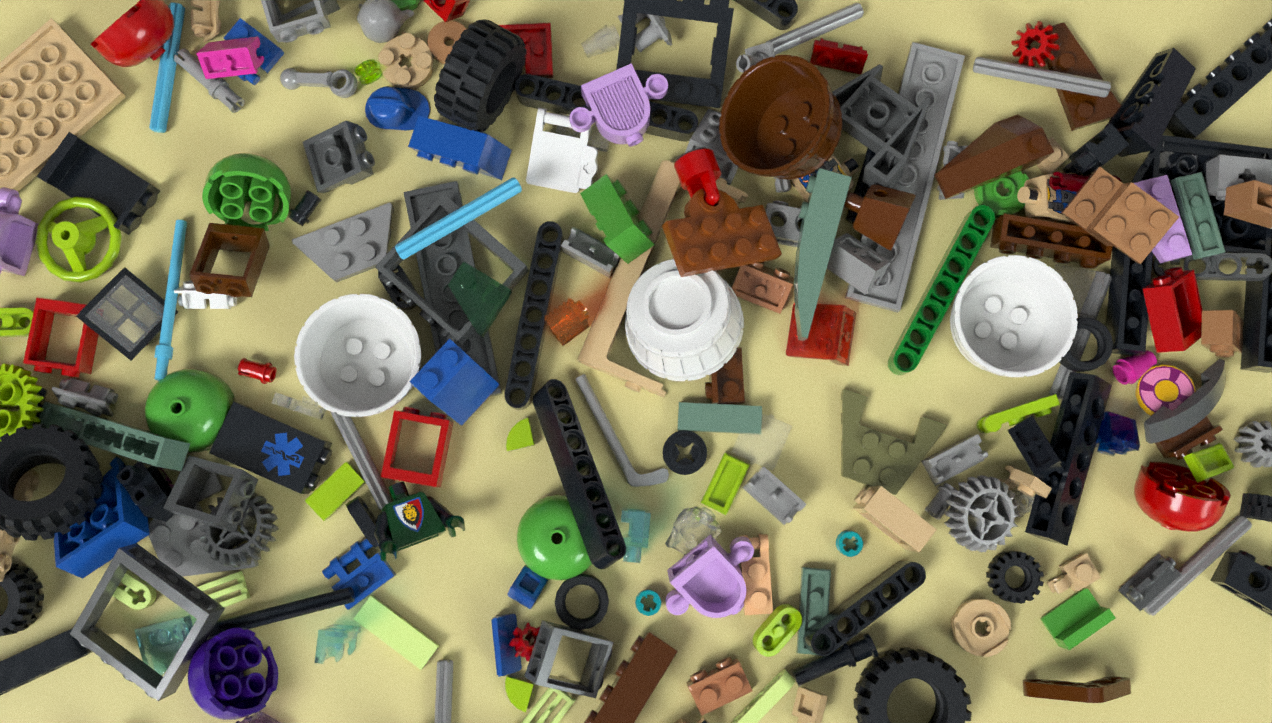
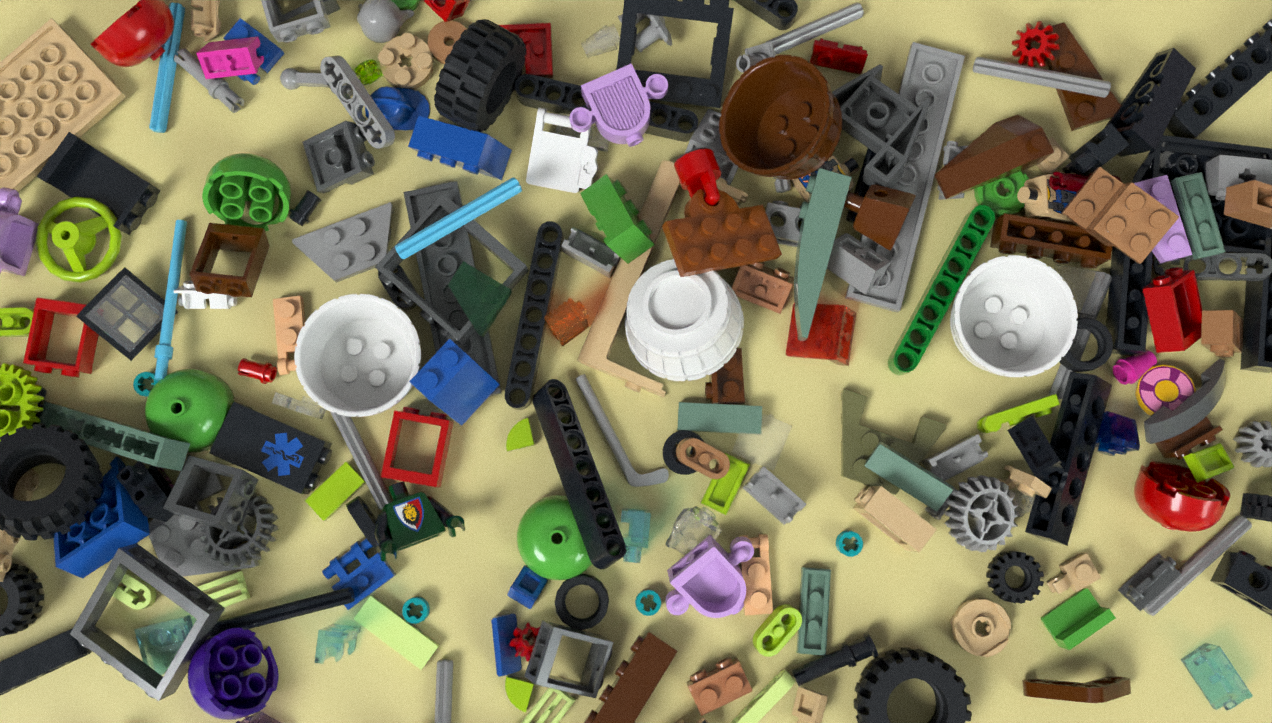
(74, 393): light grey hinge -> none
(138, 383): none -> teal bush
(289, 320): none -> light nougat plate
(338, 76): none -> light grey beam
(417, 601): none -> teal bush
(701, 457): none -> medium nougat plate
(877, 607): black beam -> none
(908, 476): none -> sand green tile
(1216, 677): none -> clear light blue hinge

